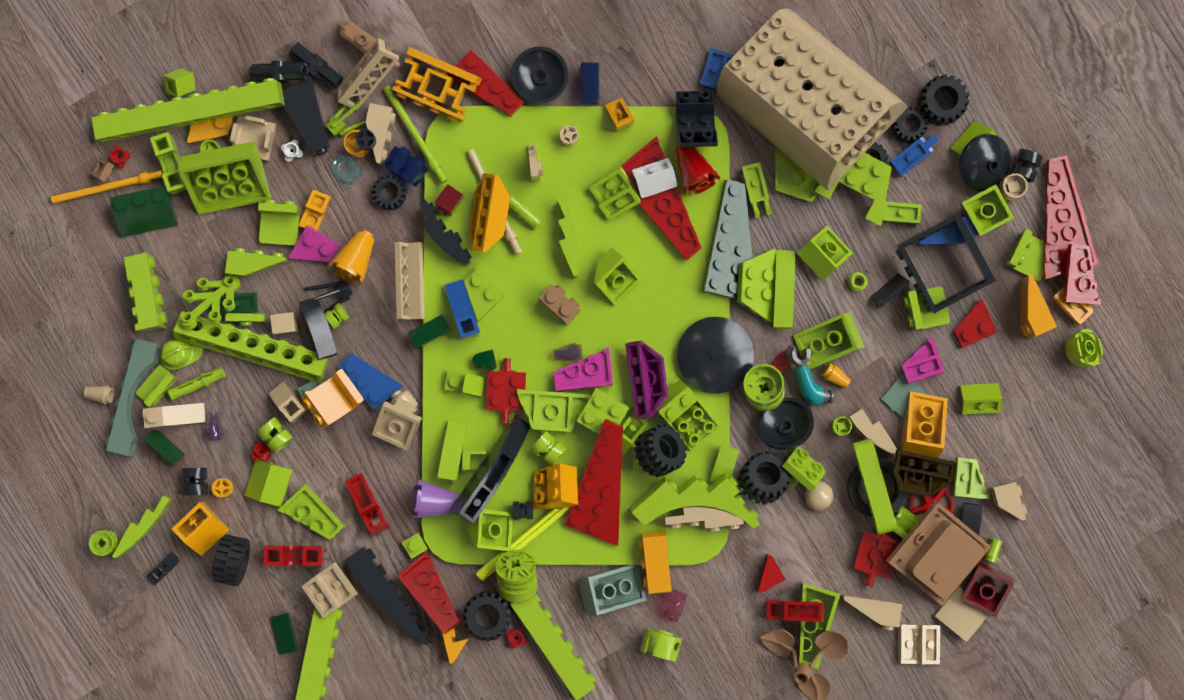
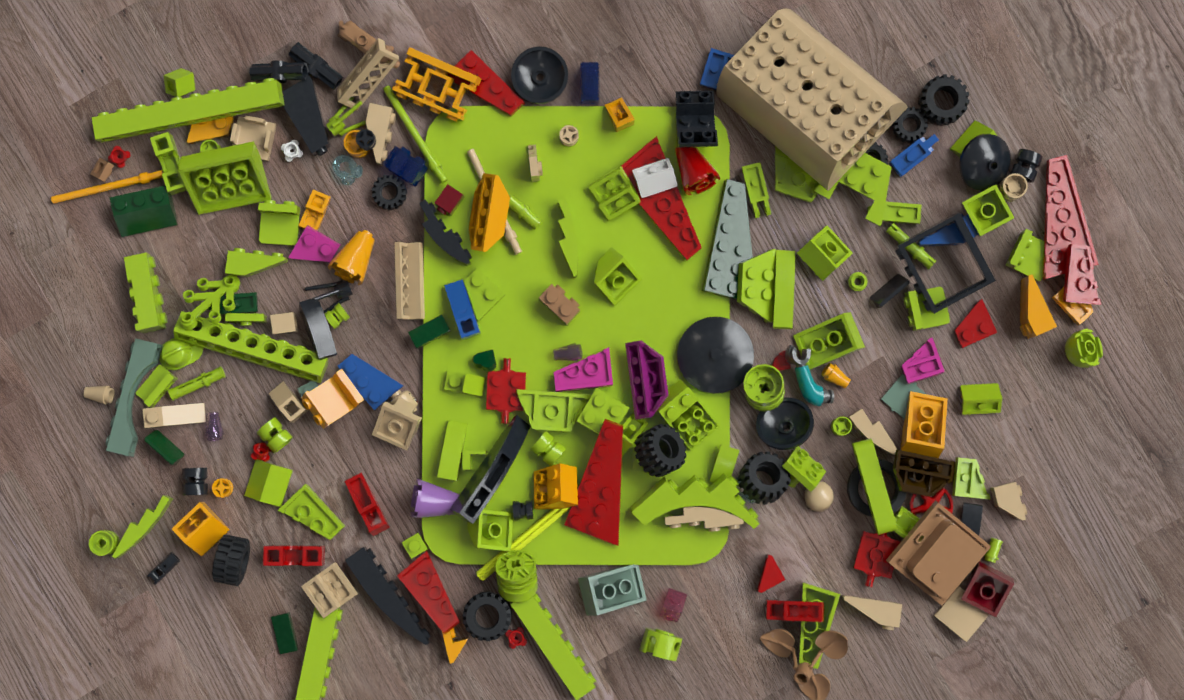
(655, 562): light orange brick -> none
(914, 249): none -> lime pin
(918, 644): tan slope -> none

